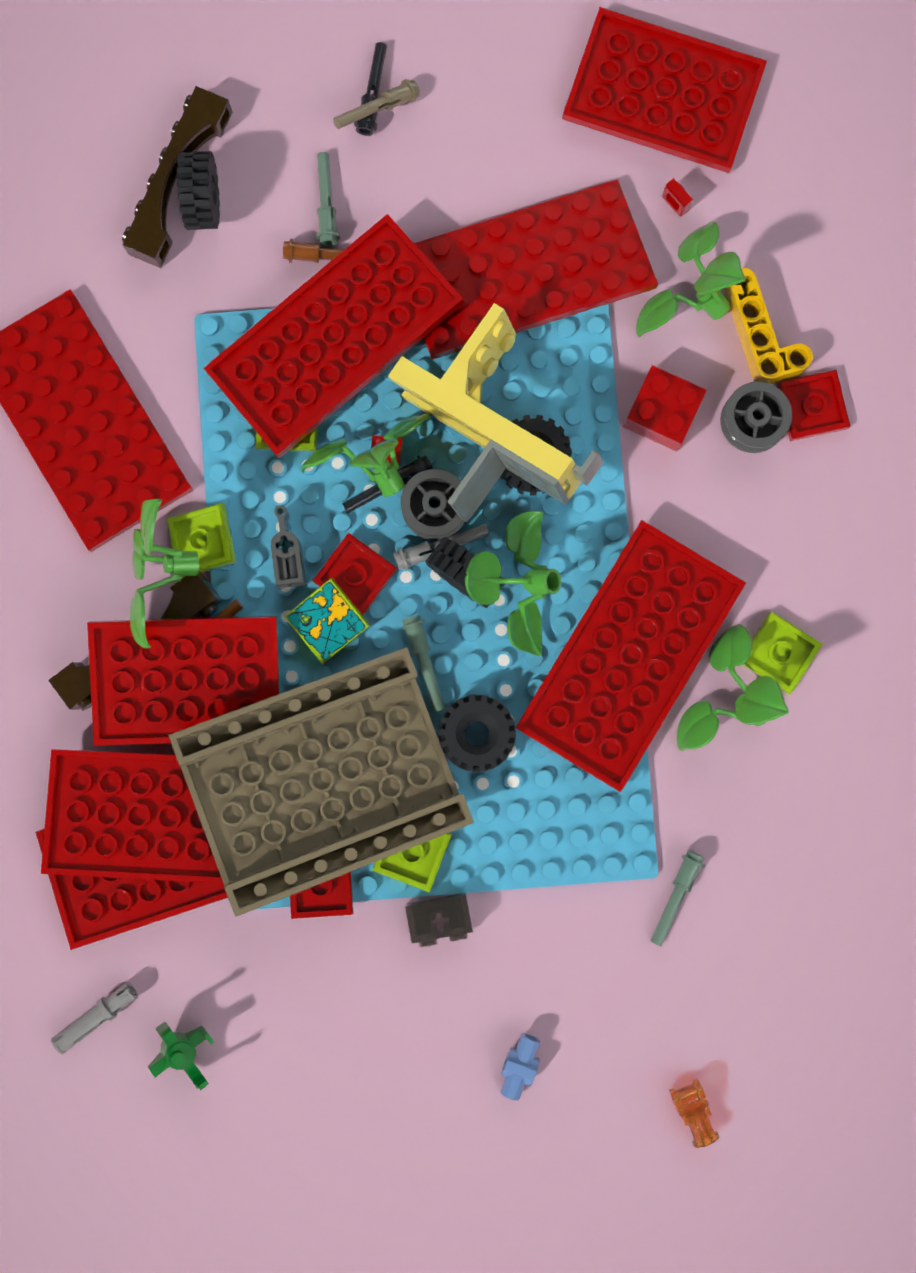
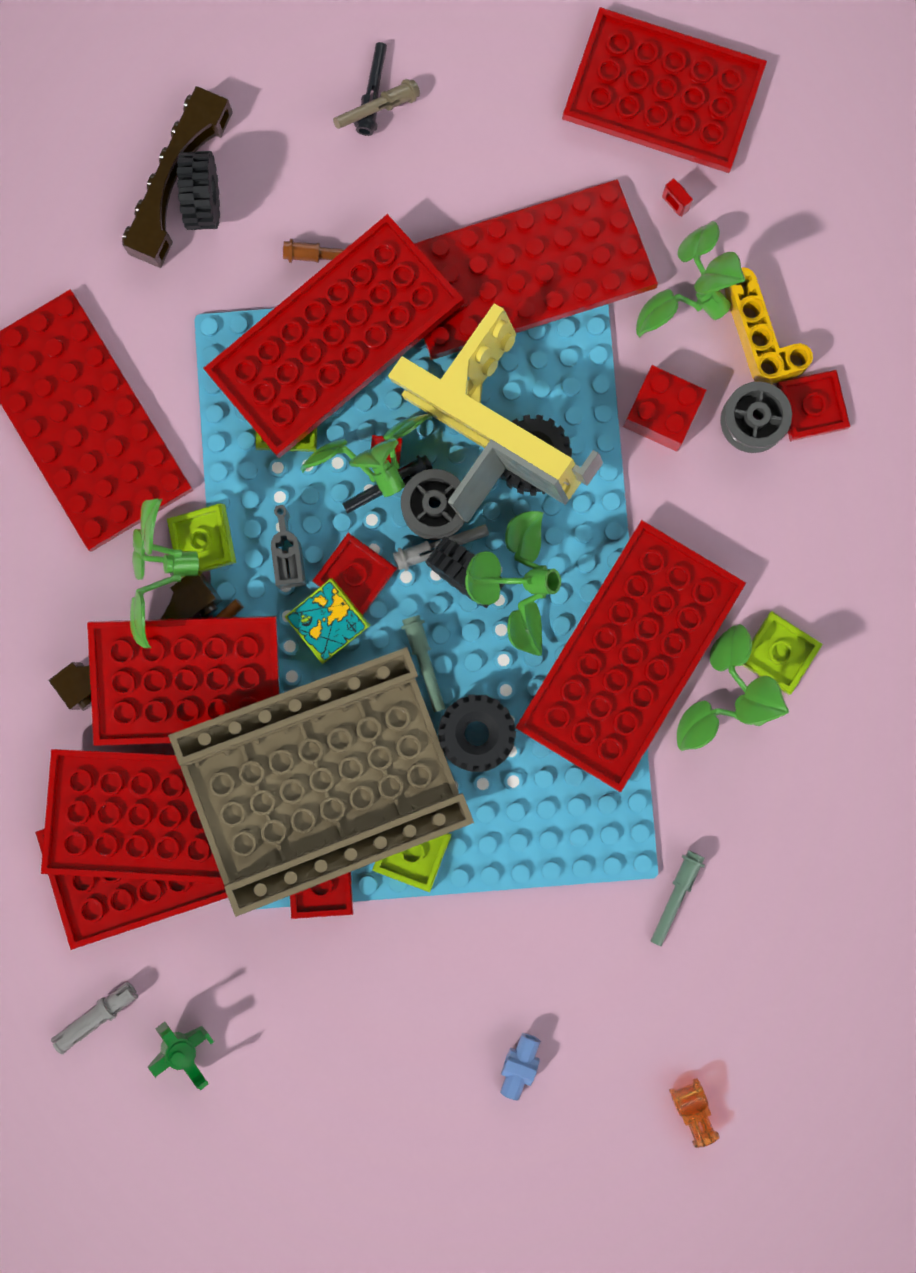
(326, 213): sand green pin -> none
(421, 914): clear smoke brick -> none

